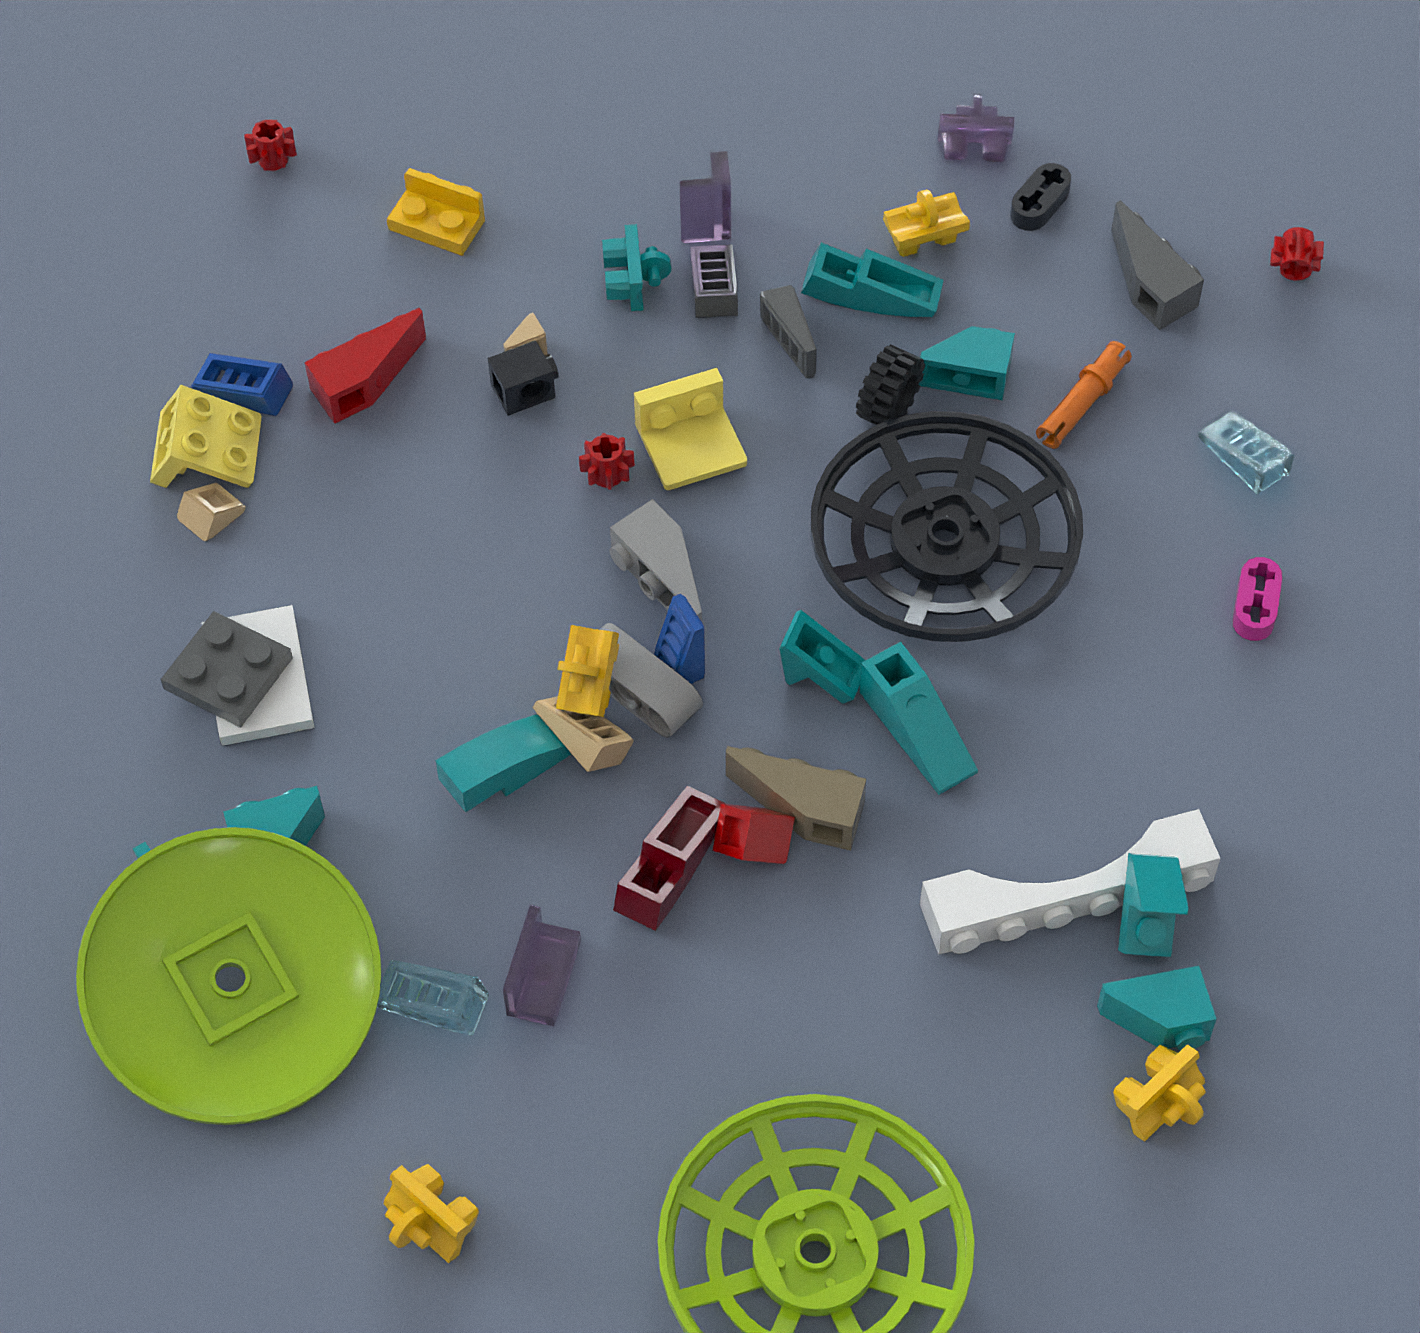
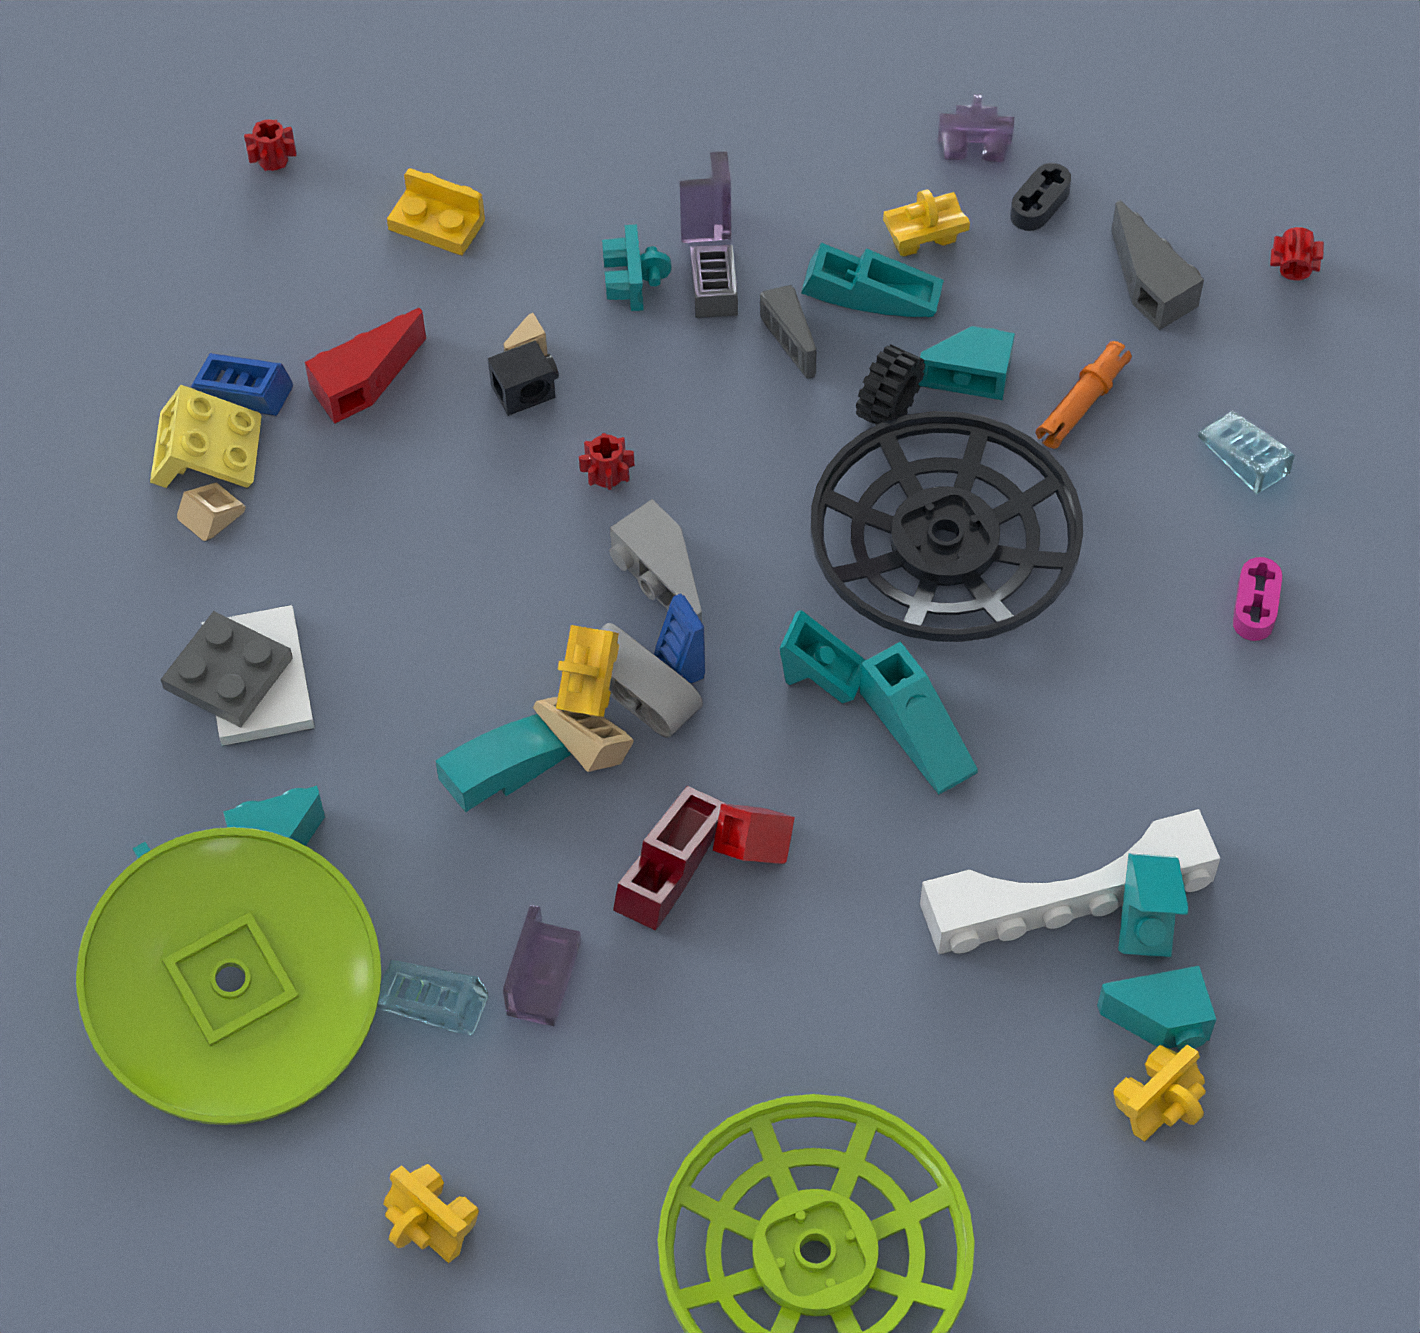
(688, 429): light yellow bracket -> none
(821, 800): dark tan slope -> none

